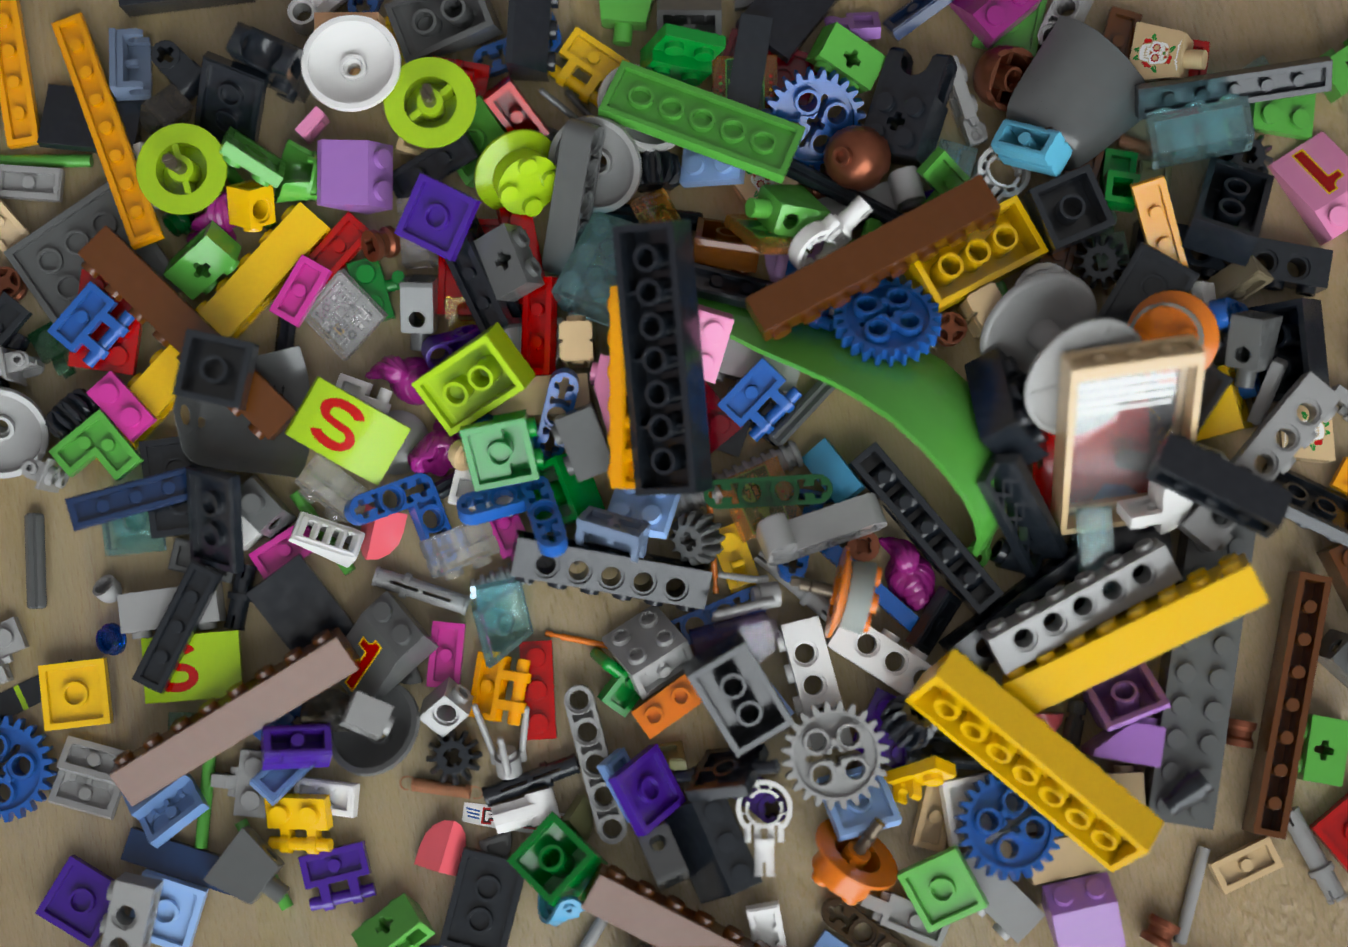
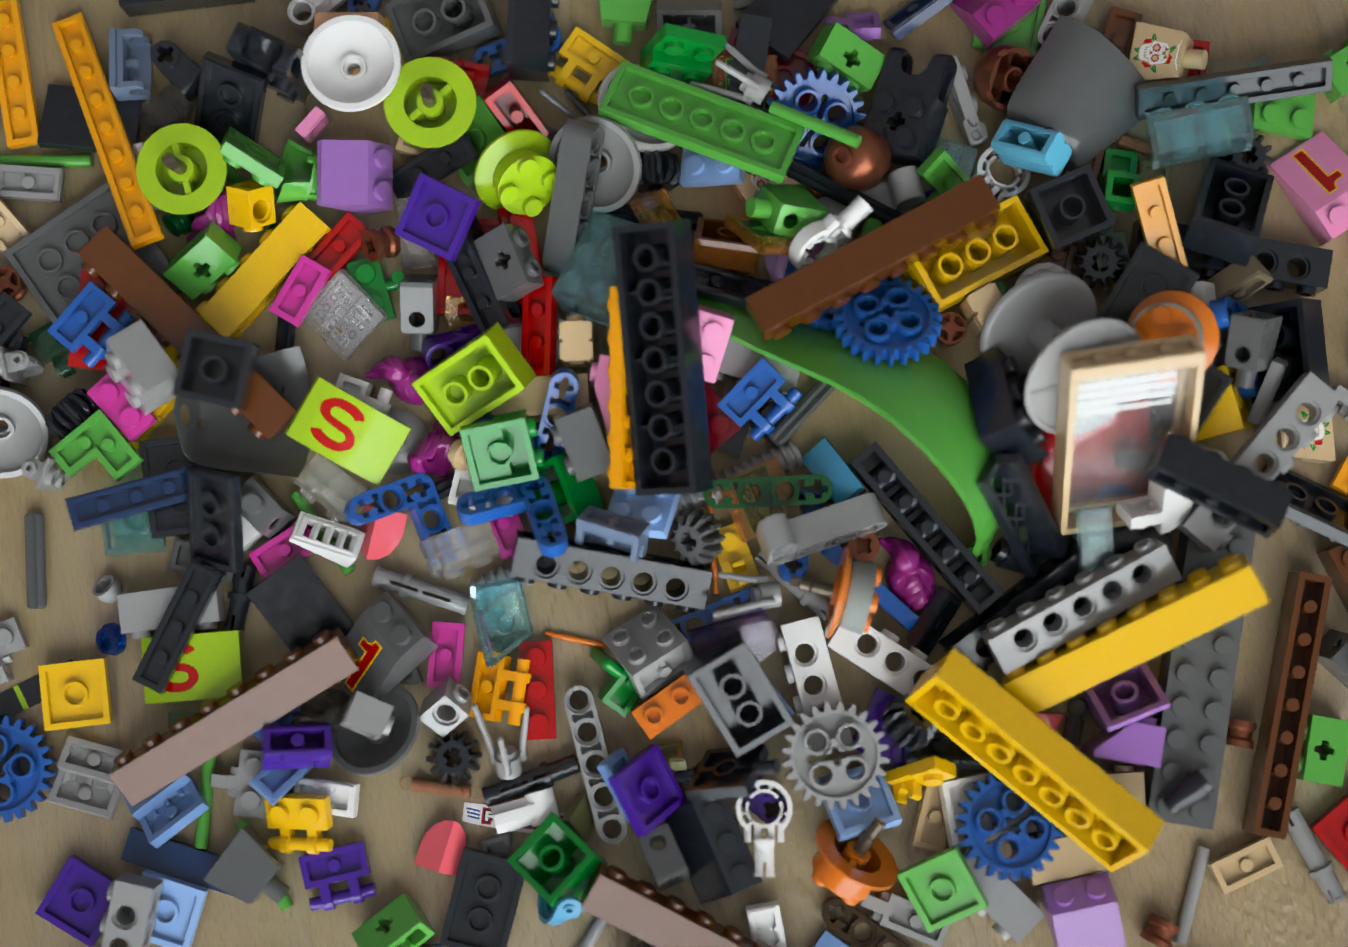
(141, 367): none -> light grey brick
(753, 85): none -> light grey plant
(815, 124): none -> bright green bar

